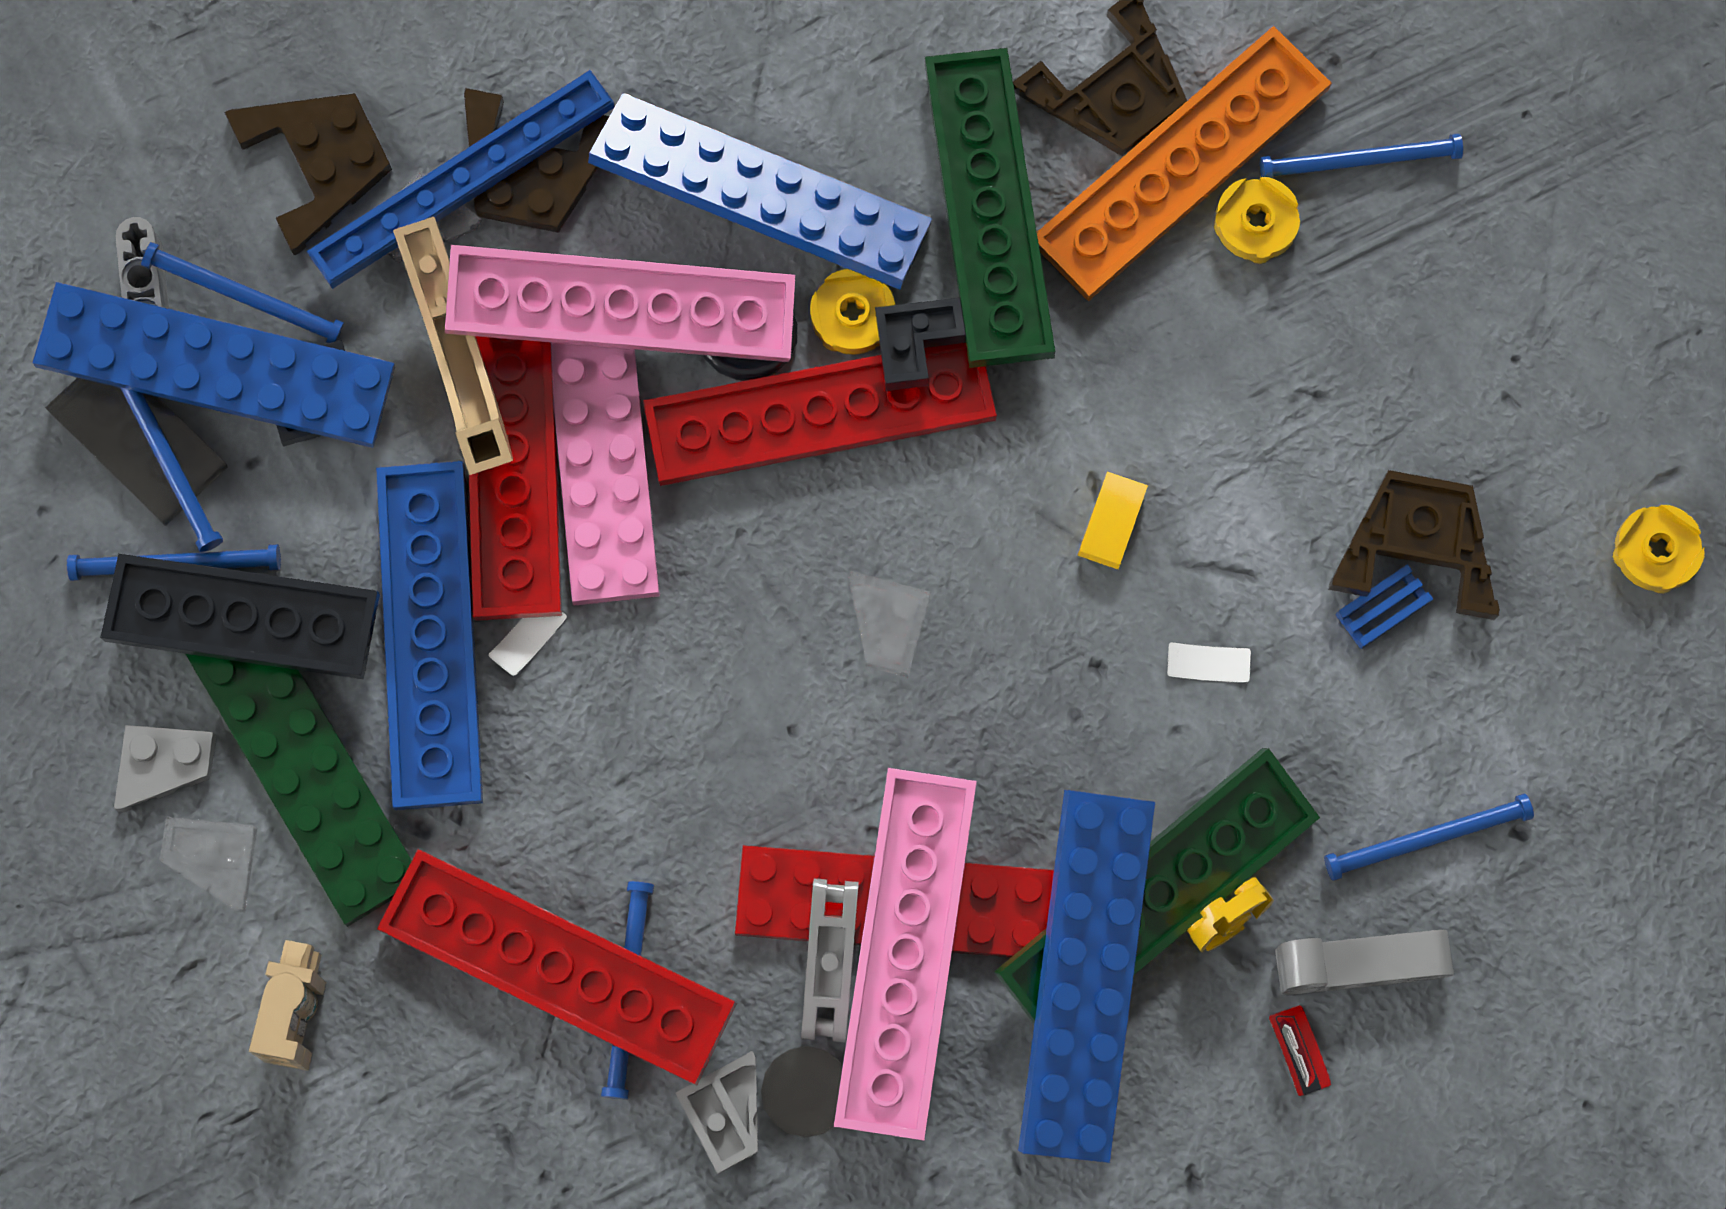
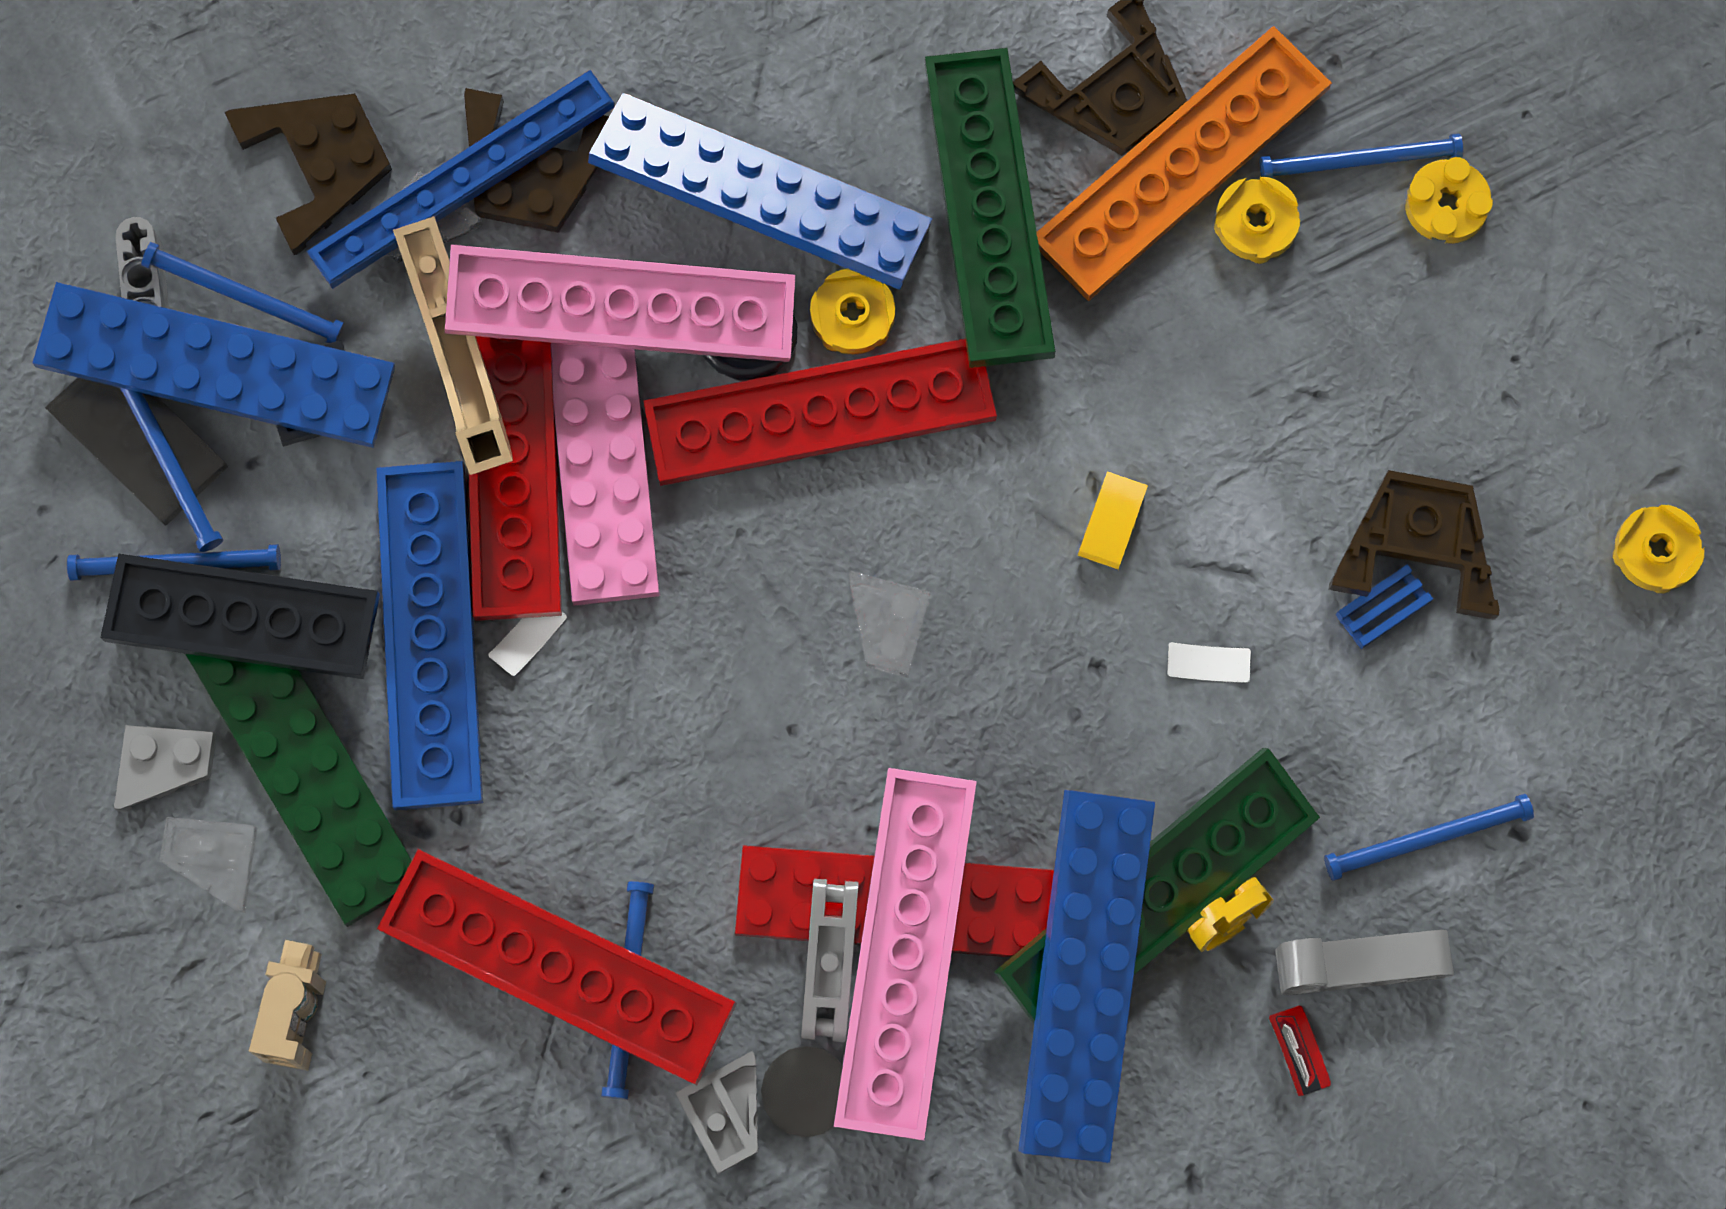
(909, 329): black plate -> none
(1456, 179): none -> yellow plate

